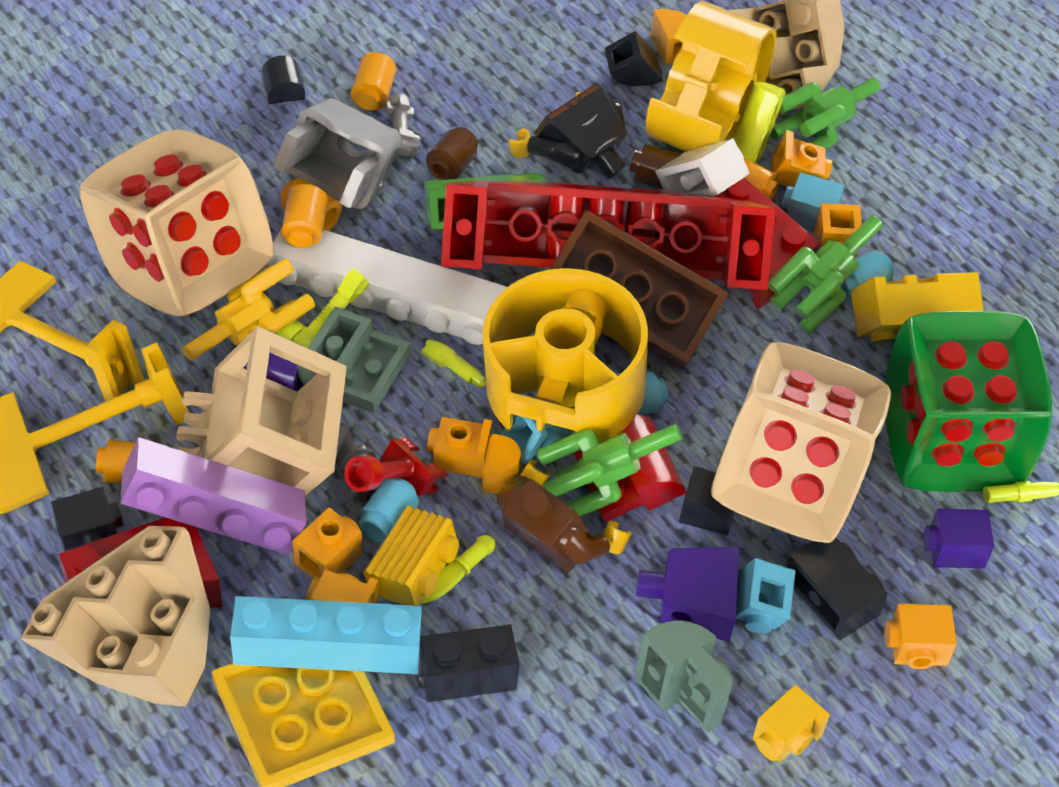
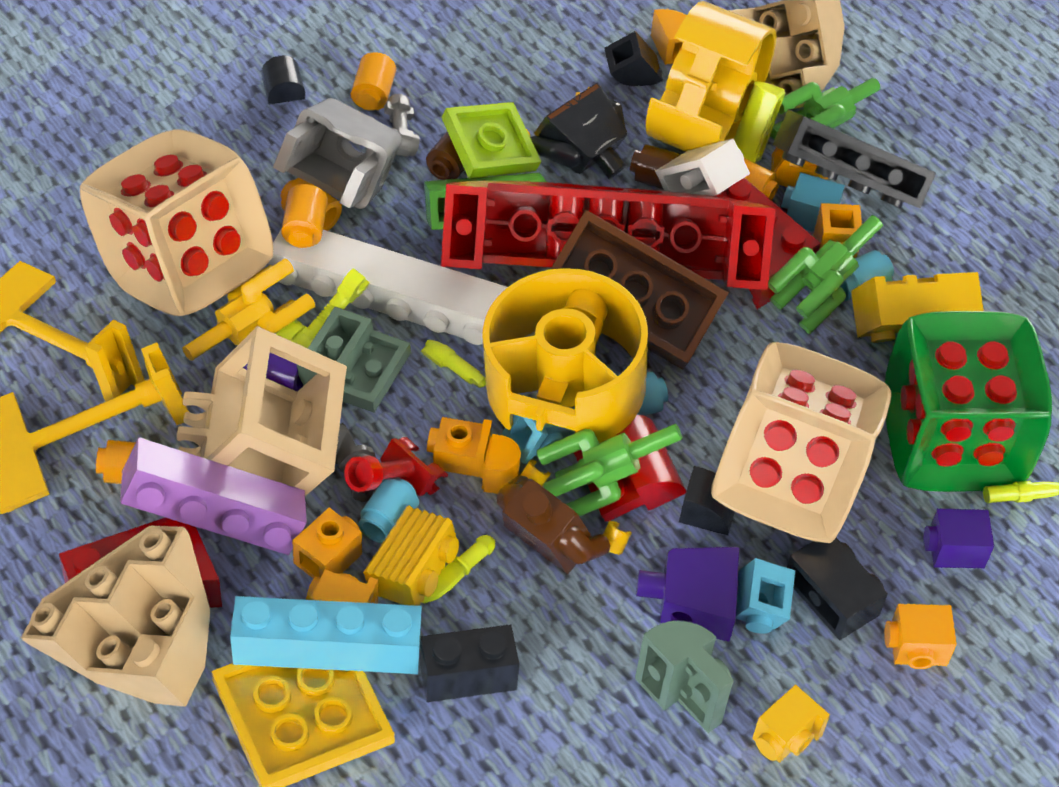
(86, 518): black brick -> none
(491, 139): none -> lime plate
(854, 159): none -> black brick

